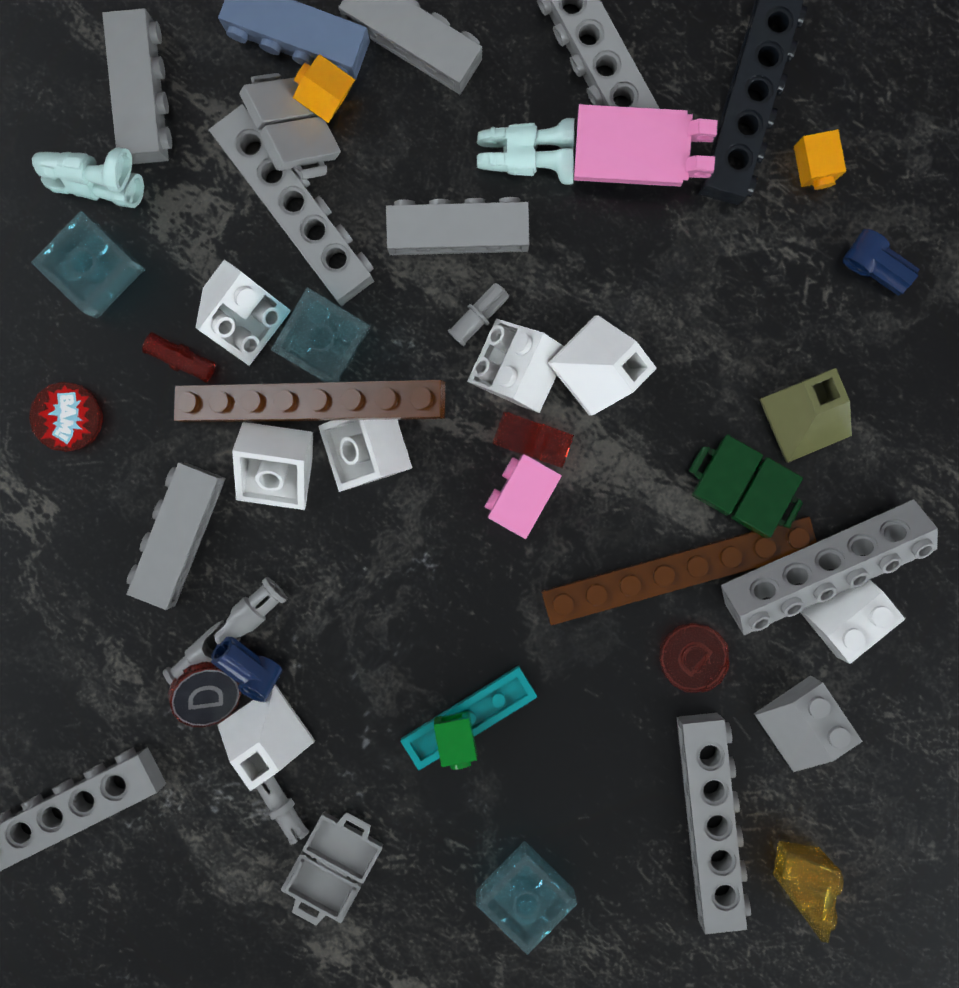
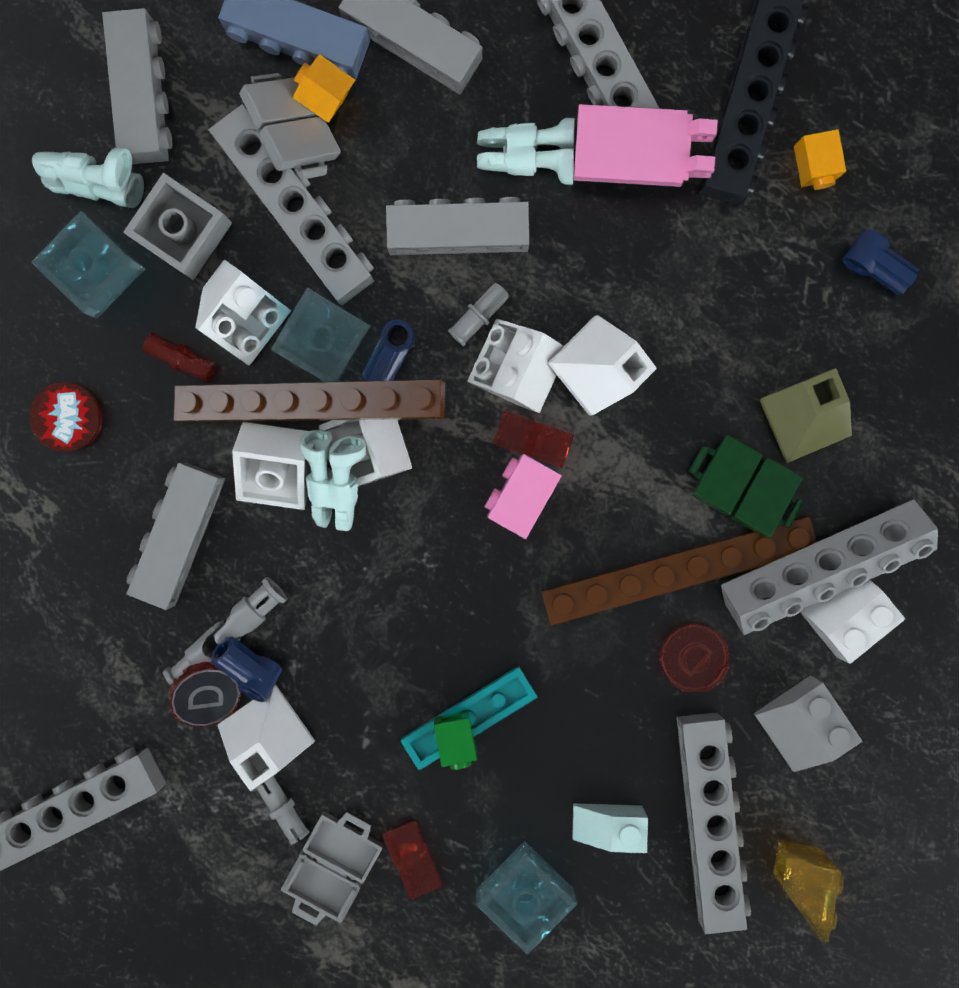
(178, 226): none -> light grey brick
(334, 487): none -> light aqua piece
(386, 357): none -> dark blue piece
(413, 860): none -> clear red slope
(611, 827): none -> light aqua slope

